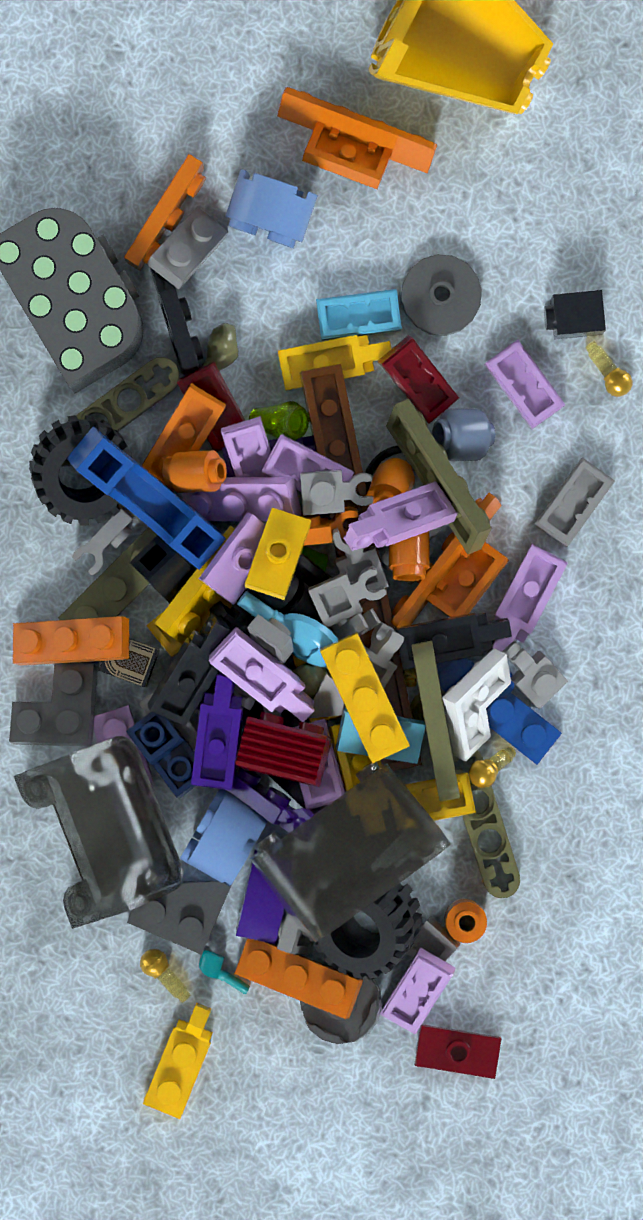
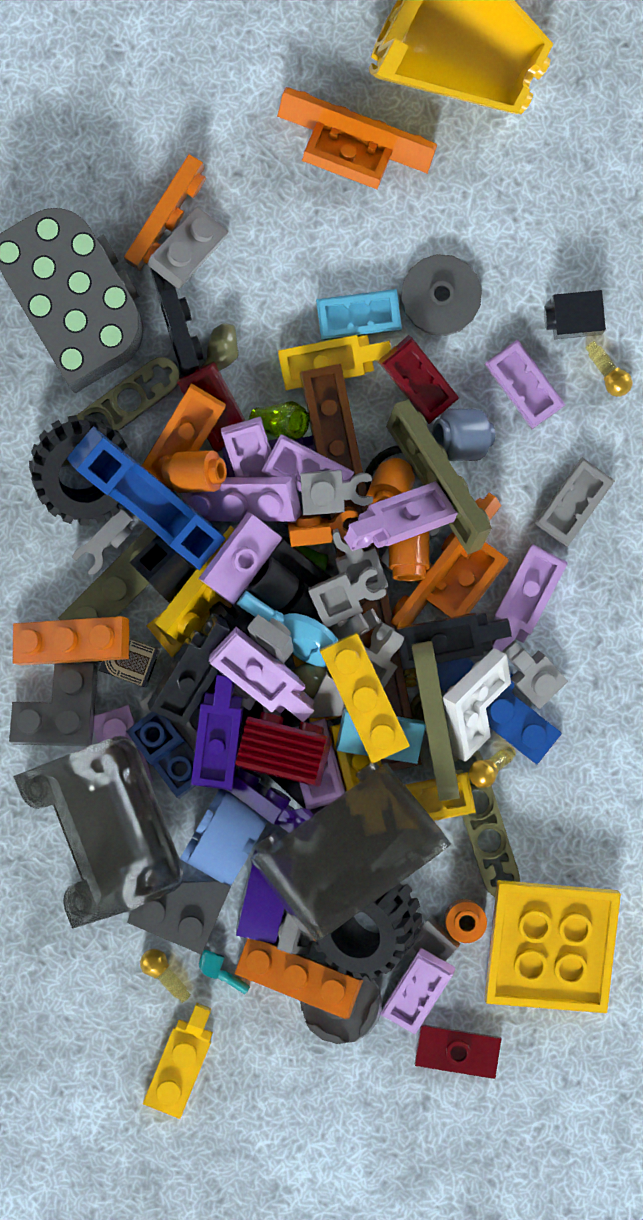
(270, 207): medium blue brick -> none
(278, 553): yellow plate -> none
(552, 946): none -> yellow plate

